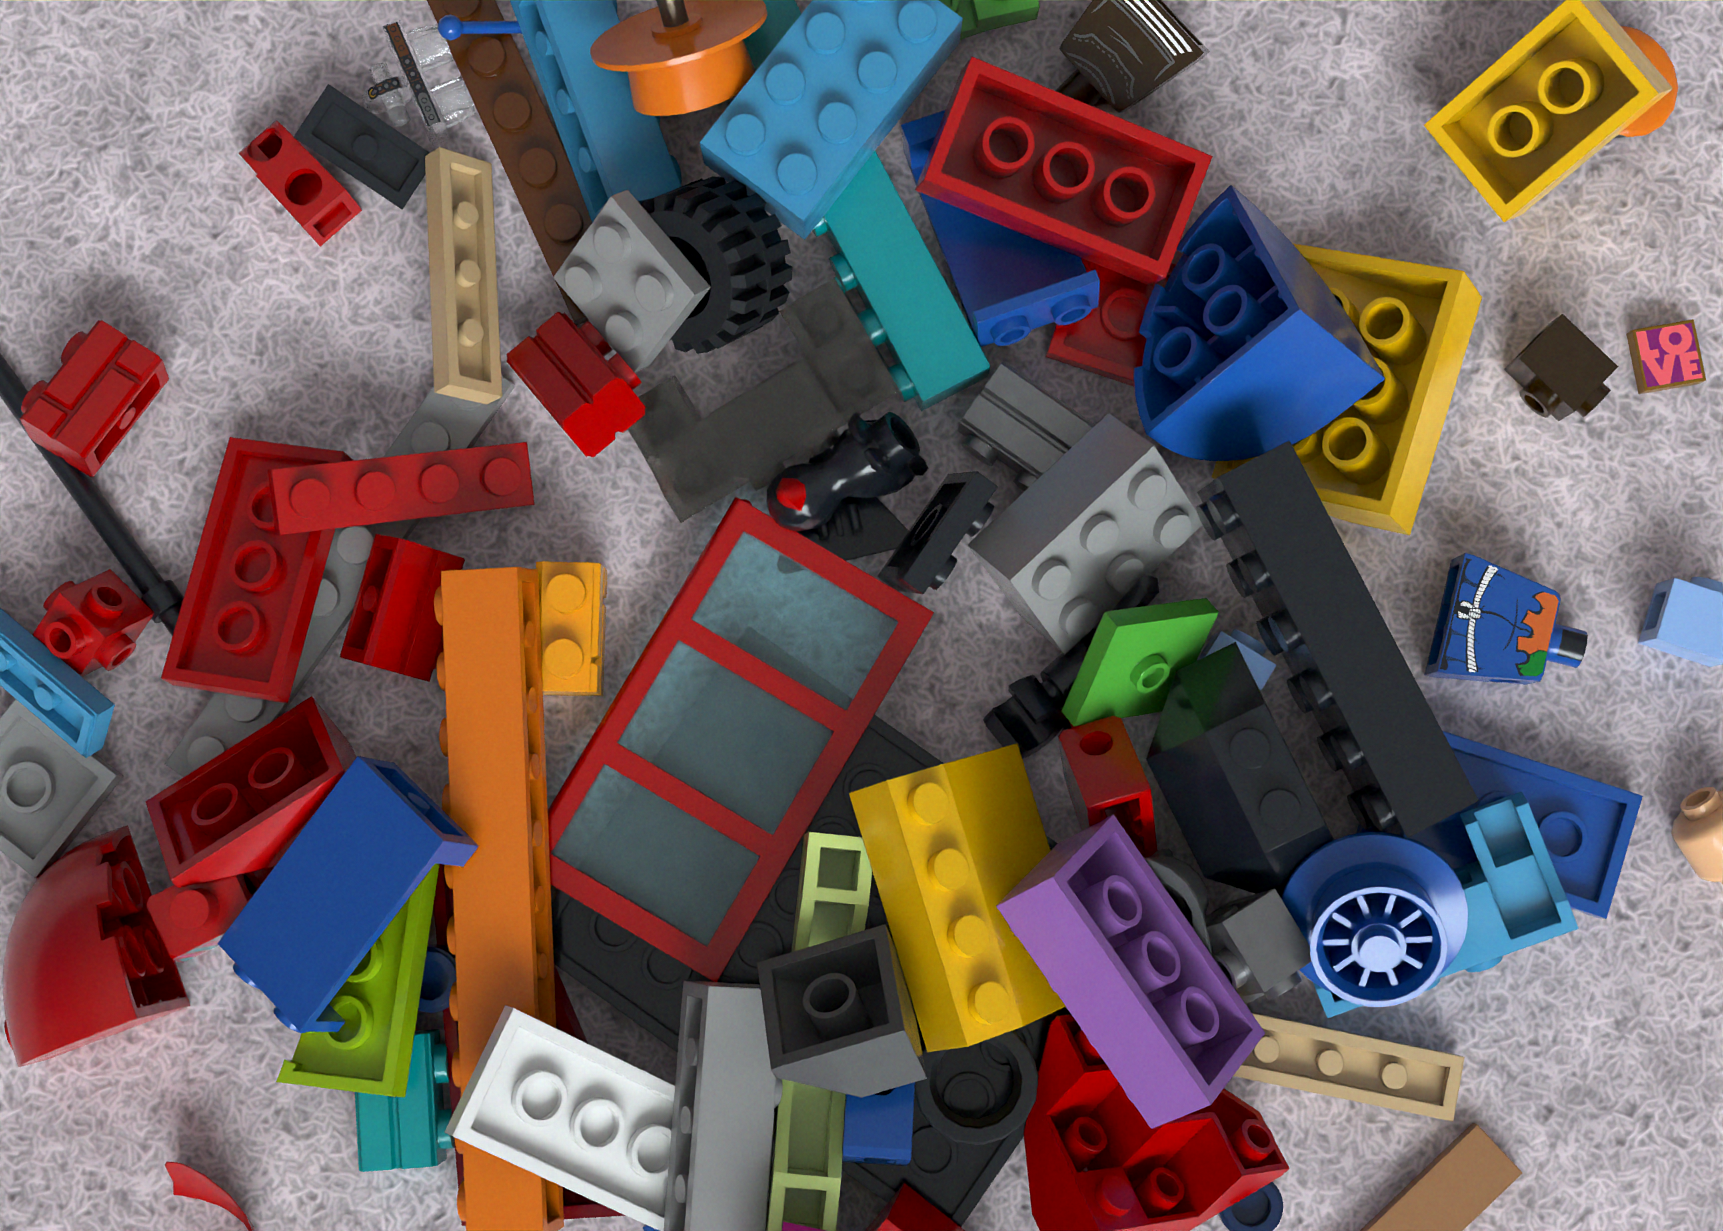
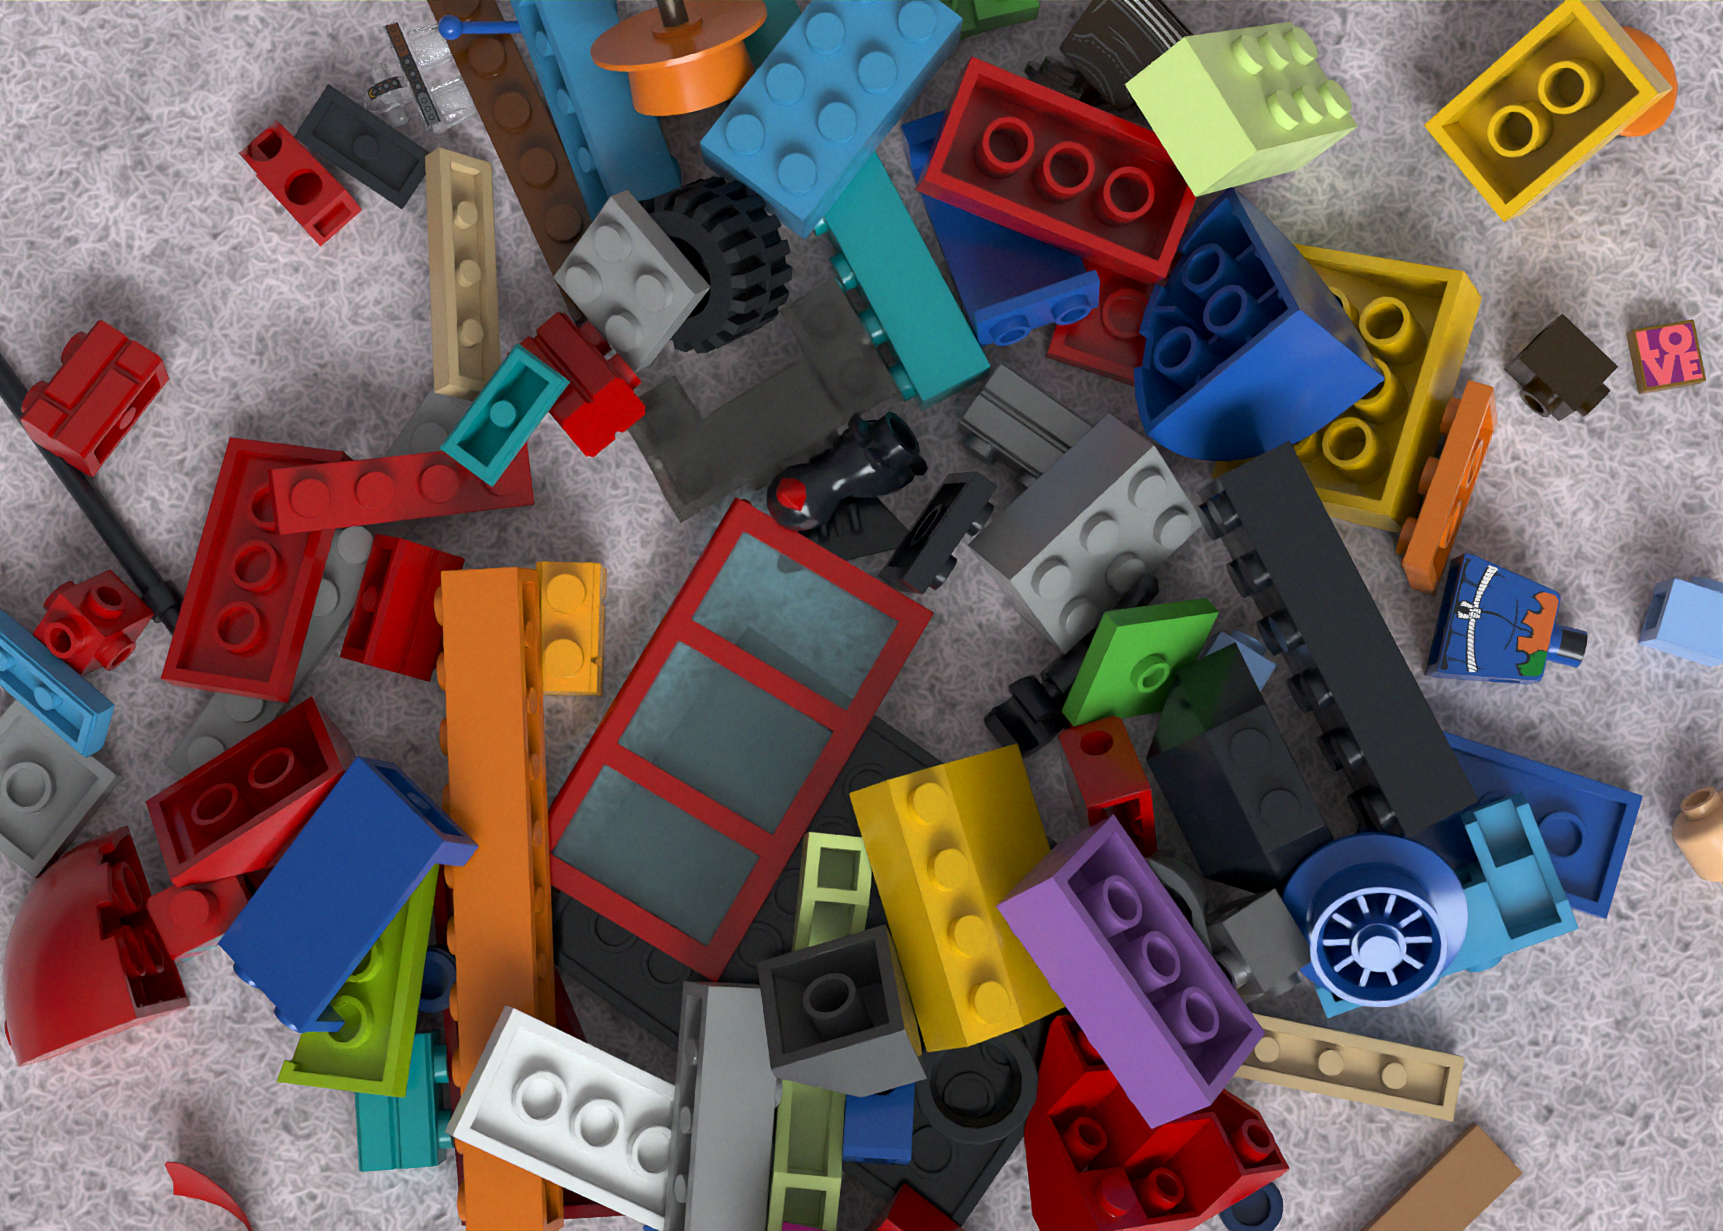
(504, 414): none -> teal slope
(1055, 76): none -> clear smoke plate
(1242, 105): none -> yellowish green brick
(1448, 487): none -> orange plate

